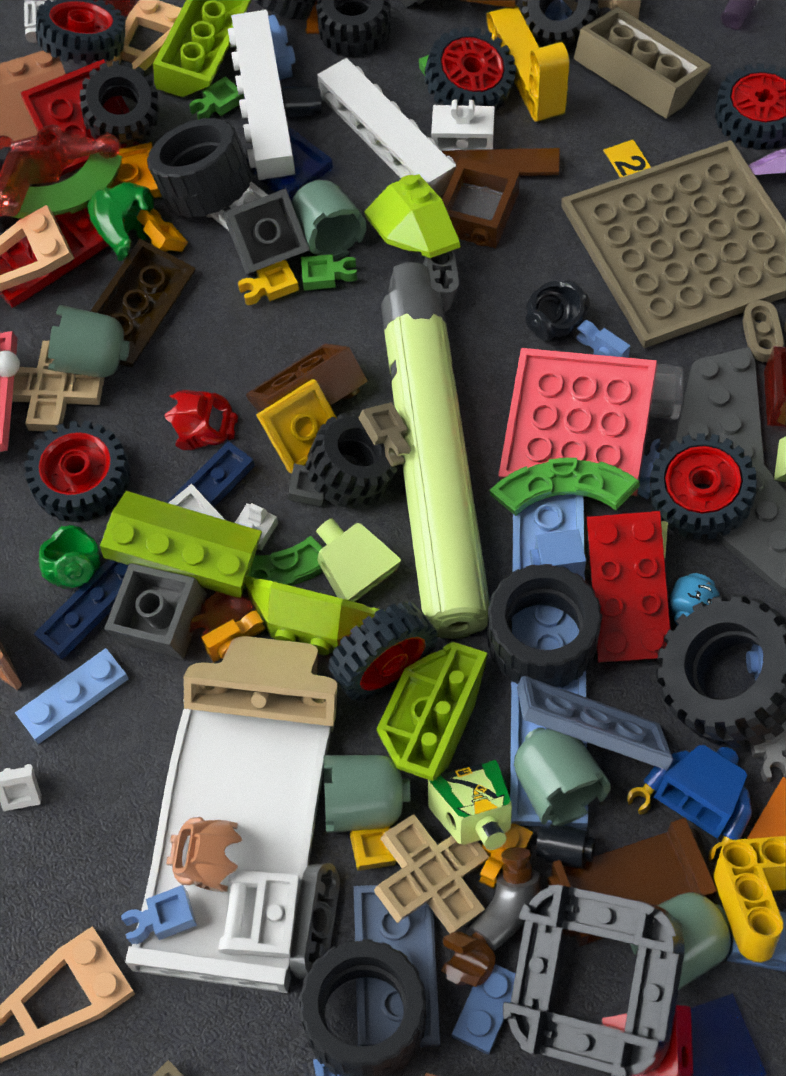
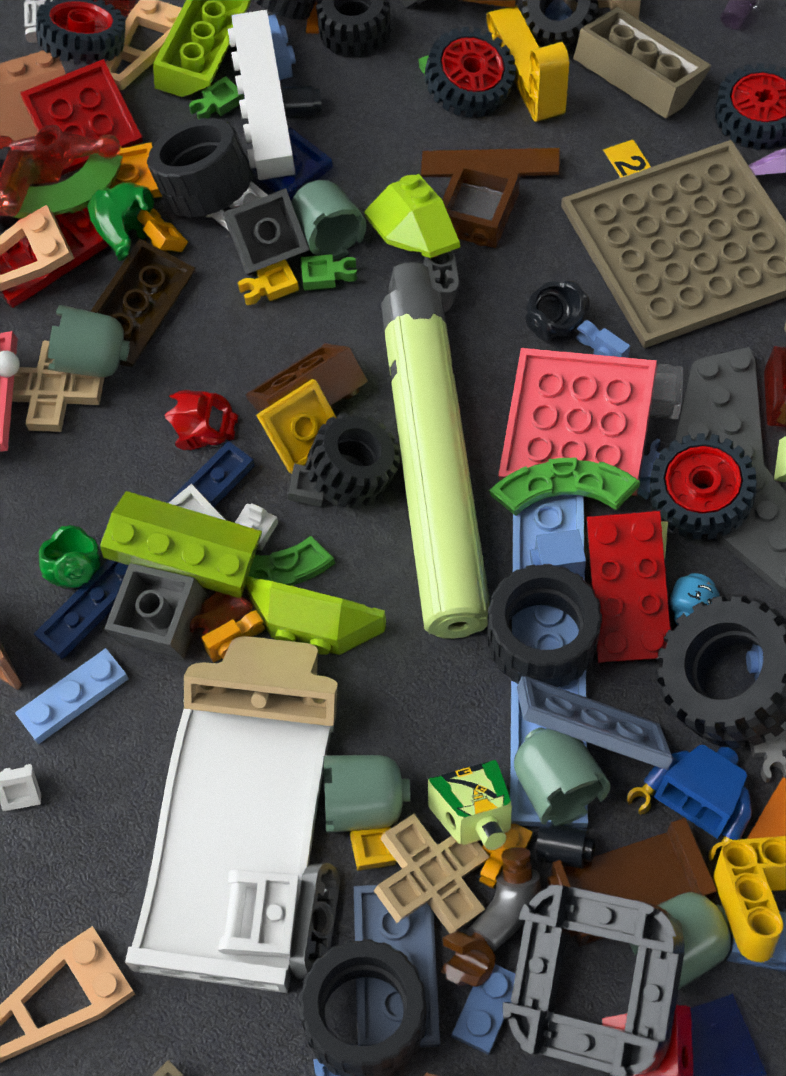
(82, 493): wheel -> none
(113, 82): black tyre -> none
(166, 915): medium blue plate -> none
(206, 857): nougat helmet -> none
(354, 559): yellowish green torso -> none
(382, 650): black wheel -> none
(384, 125): white brick -> none
(386, 427): dark tan plate -> none
(432, 709): lime wedge -> none
(463, 126): white brick -> none
(762, 334): dark tan plate -> none

